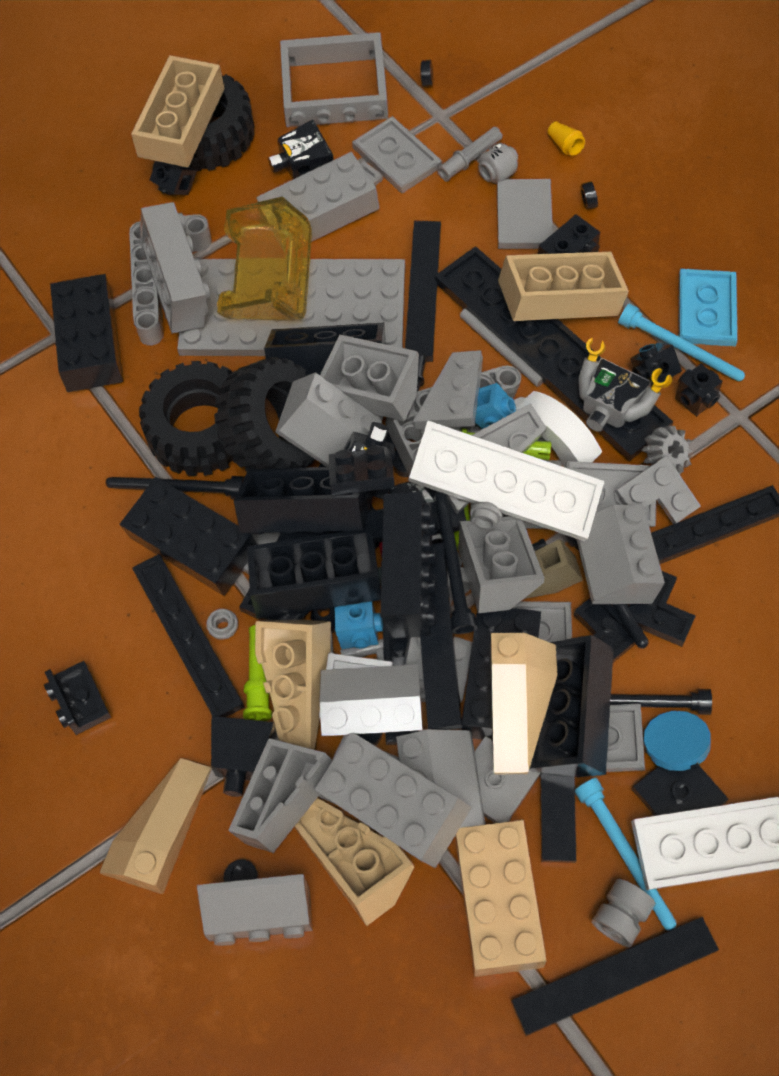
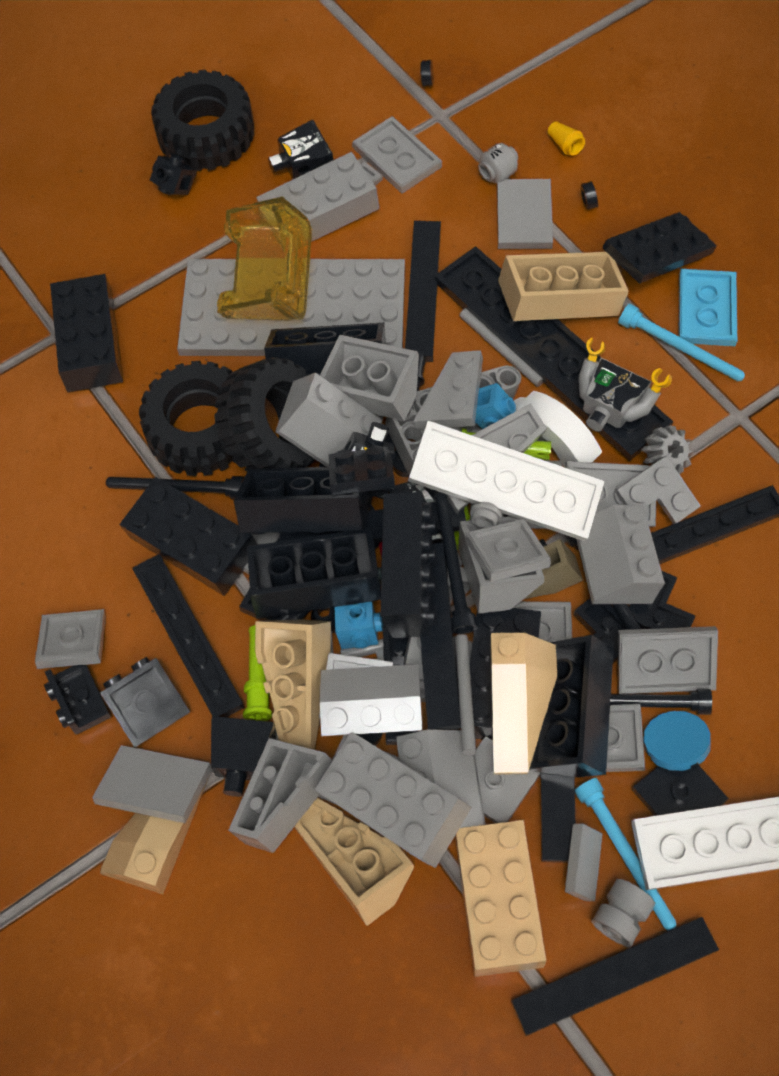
(70, 639): none -> light grey tile
(144, 700): none -> black plate
(145, 298): light grey beam -> none
(152, 783): none -> light grey tile
(173, 267): light grey brick -> none
(178, 111): tan brick -> none
(216, 618): light grey plate -> none
(240, 870): black tile -> none
(255, 909): light grey slope -> none
(333, 50): light grey window -> none
(462, 158): light grey axle -> none
(465, 695): none -> light grey bar
(507, 550): none -> light grey tile
(572, 237): black brick -> none
(583, 862): none -> light grey tile
(654, 357): black brick -> none
(659, 247): none -> black plate
(667, 659): none -> light grey tile
(698, 389): black brick -> none

